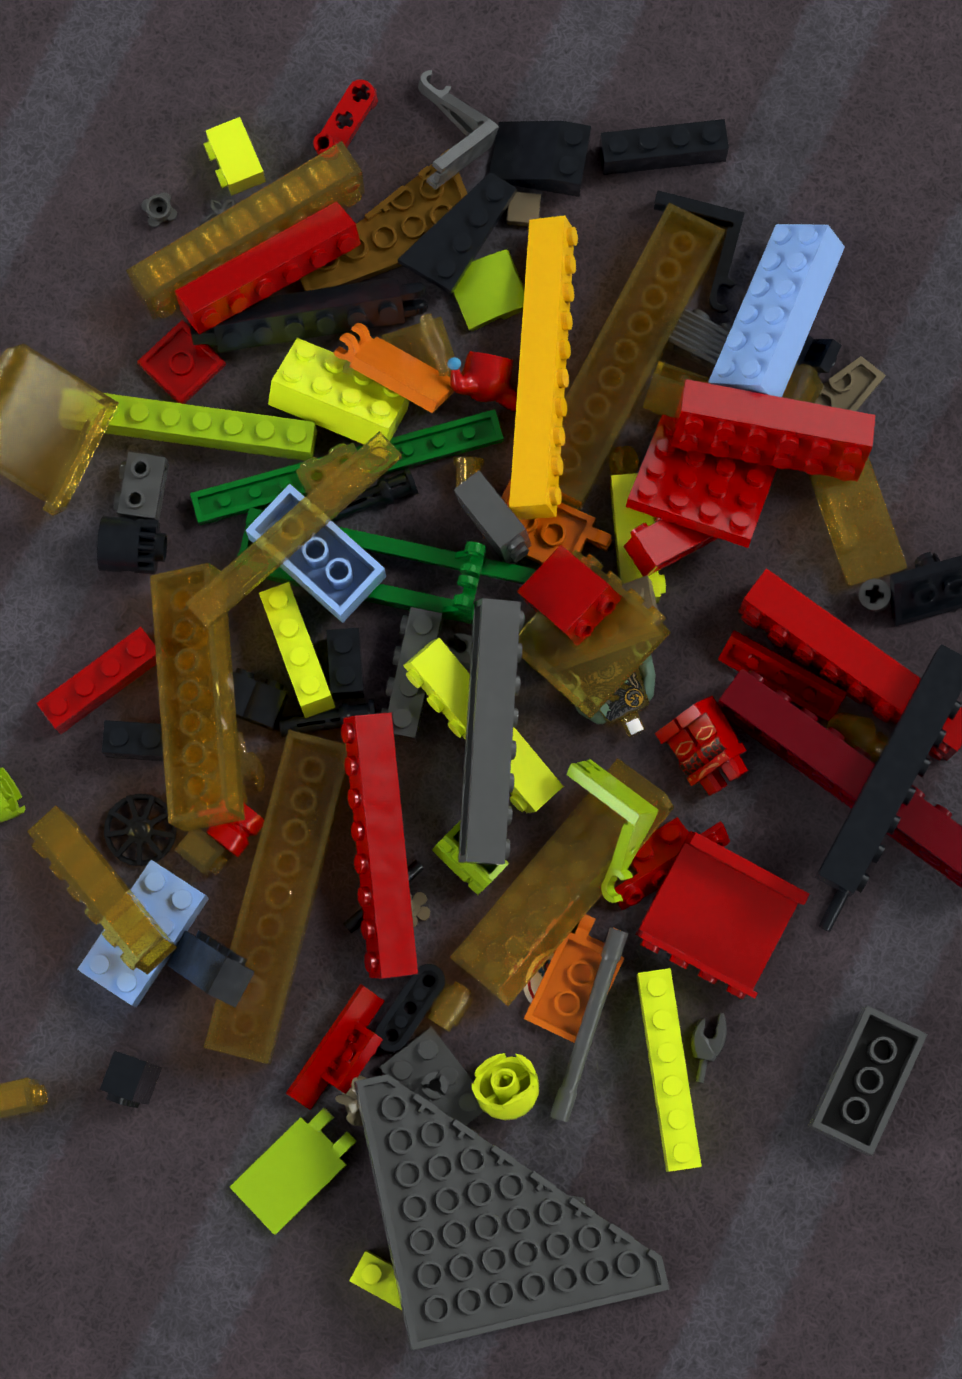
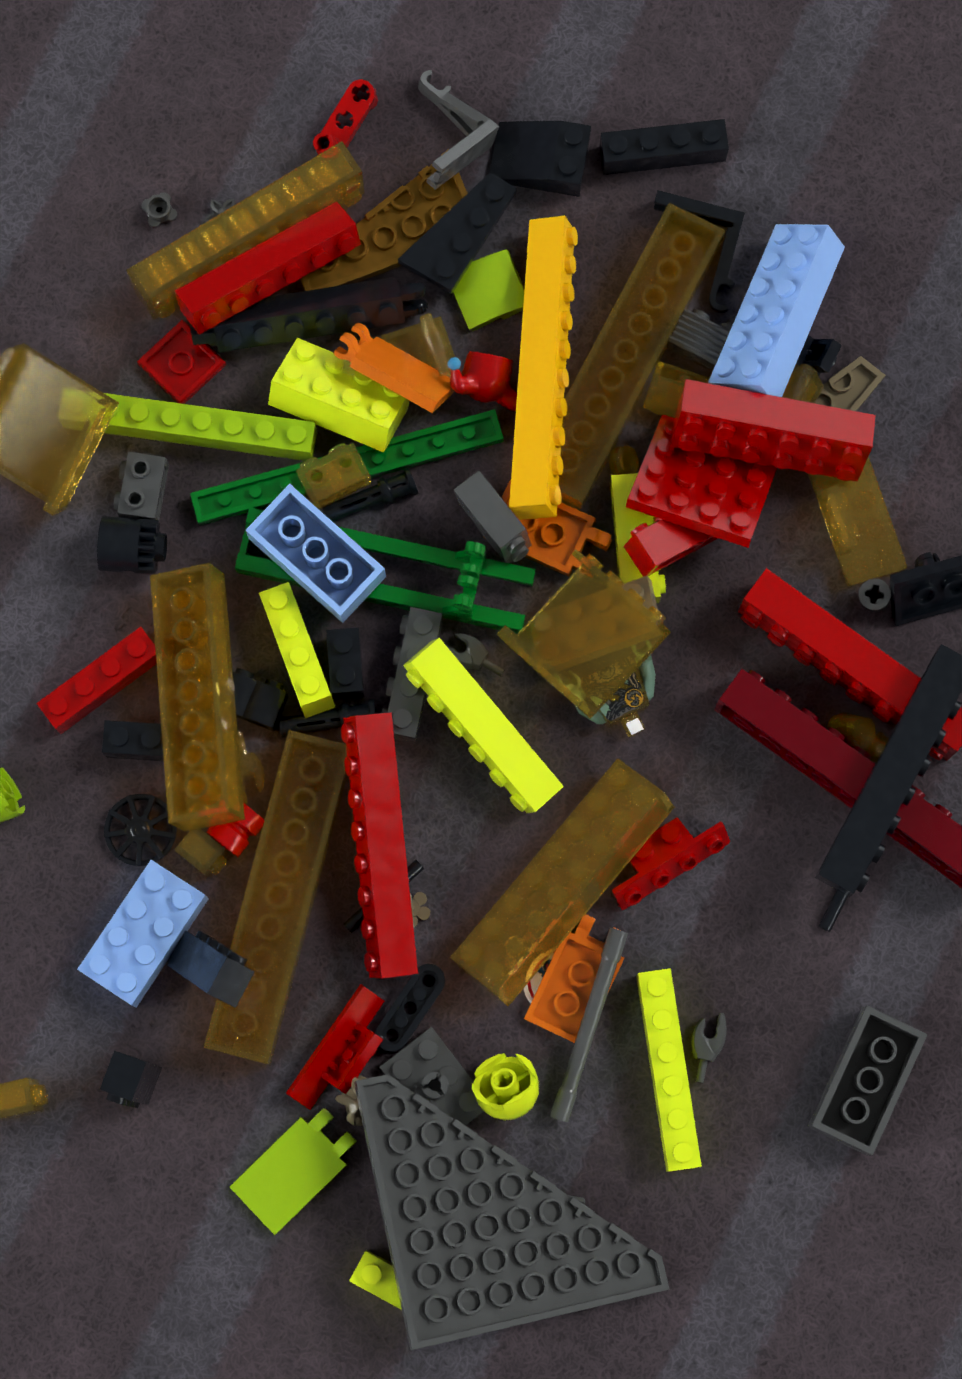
(101, 890): clear yellow brick -> none
(235, 156): neon yellow brick -> none
(293, 530): clear yellow plate -> none
(450, 1006): clear yellow brick -> none
(467, 467): clear yellow bush -> none
(476, 875): lime brick -> none
(490, 732): dark grey brick -> none
(523, 208): dark tan tile -> none
(569, 595): red panel -> none
(626, 803): lime hinge -> none
(705, 745): red hips -> none
(719, 914): red panel -> none
(781, 674): red plate -> none

